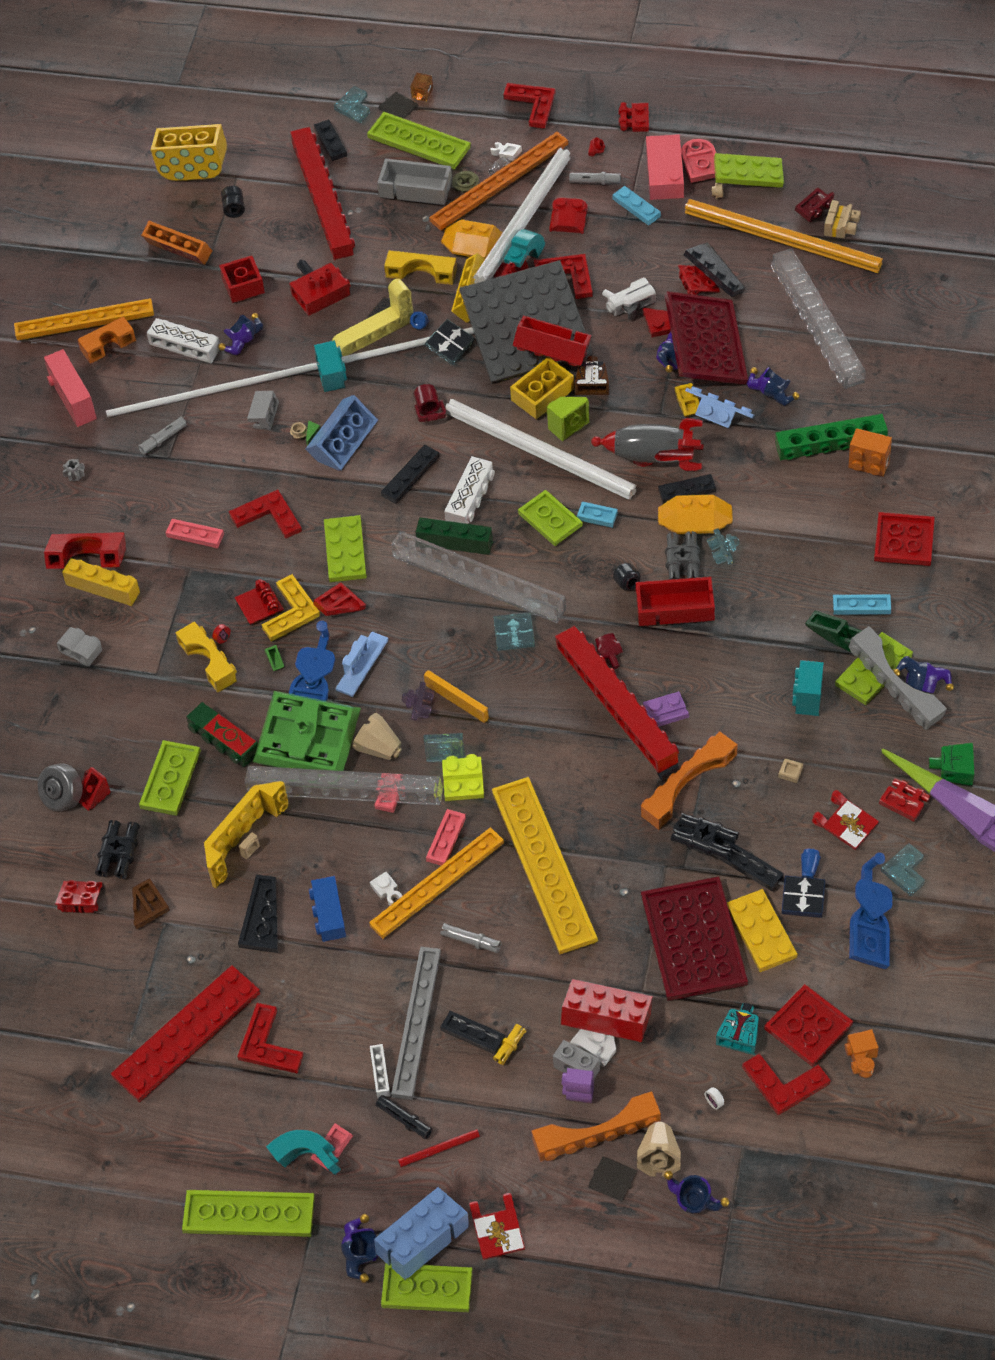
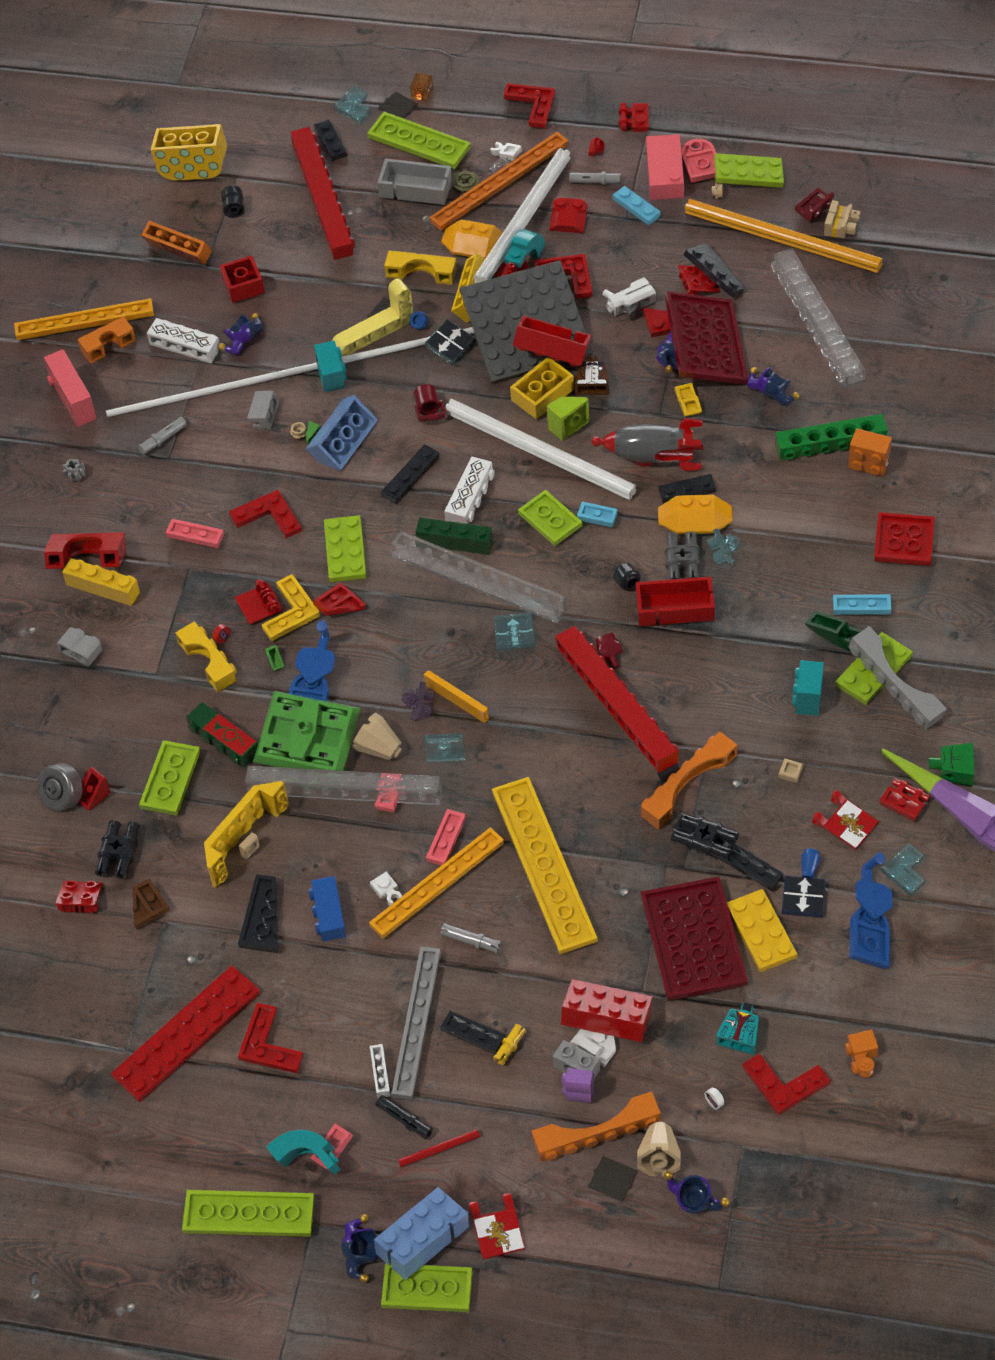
(319, 287): red piece -> none
(359, 662): light blue bracket -> none
(463, 778): neon yellow plate -> none
(666, 709): medium lavender plate -> none
(715, 410): light blue bracket -> none
(808, 1025): red plate -> none
(924, 675): piece -> none

